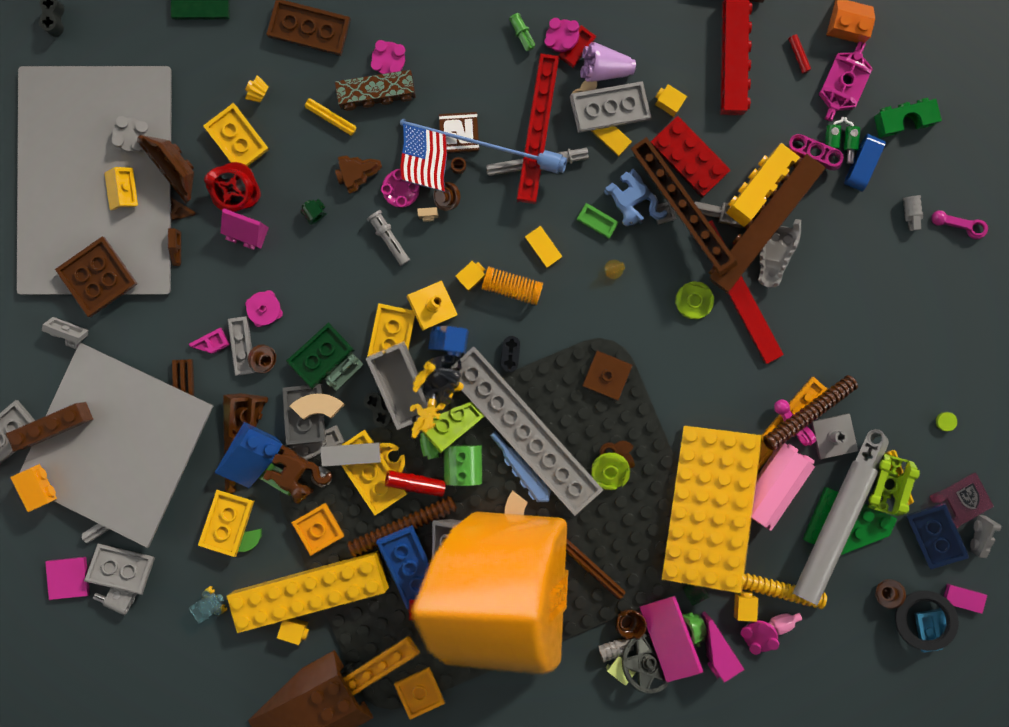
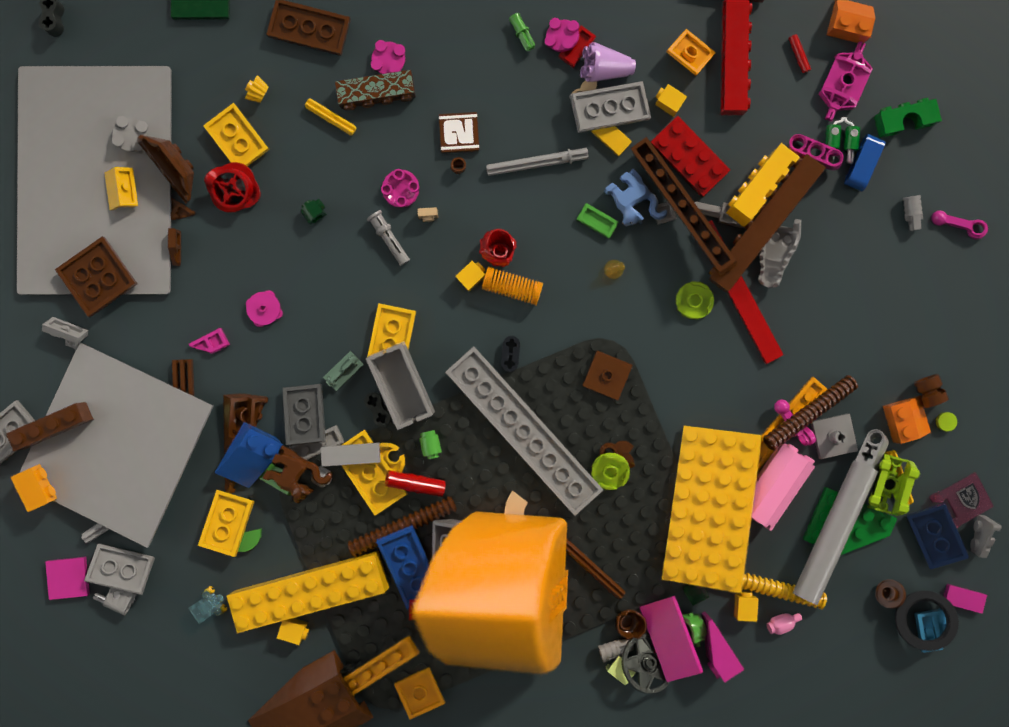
(240, 344): light grey tile -> none
(243, 229): dark pink slope -> none
(262, 358): reddish brown plate -> none
(317, 404): tan tile -> none
(318, 529): light orange tile -> none
(320, 355): dark green tile -> none
(354, 171): reddish brown rock -> none
(426, 155): flag -> none
(432, 305): yellow tile -> none
(439, 382): helmet -> none
(449, 199): reddish brown plate -> none
(449, 339): blue wedge -> none
(453, 425): lime wing -> none
(463, 465): bright green brick -> none
(497, 247): none -> red hair
(528, 477): medium blue sword -> none
(538, 127): red tile -> none
(543, 246): yellow tile -> none
(691, 52): none -> light orange slope
(760, 637): dark pink piece -> none
(906, 420): none -> orange slope
(931, 391): none -> reddish brown wheel

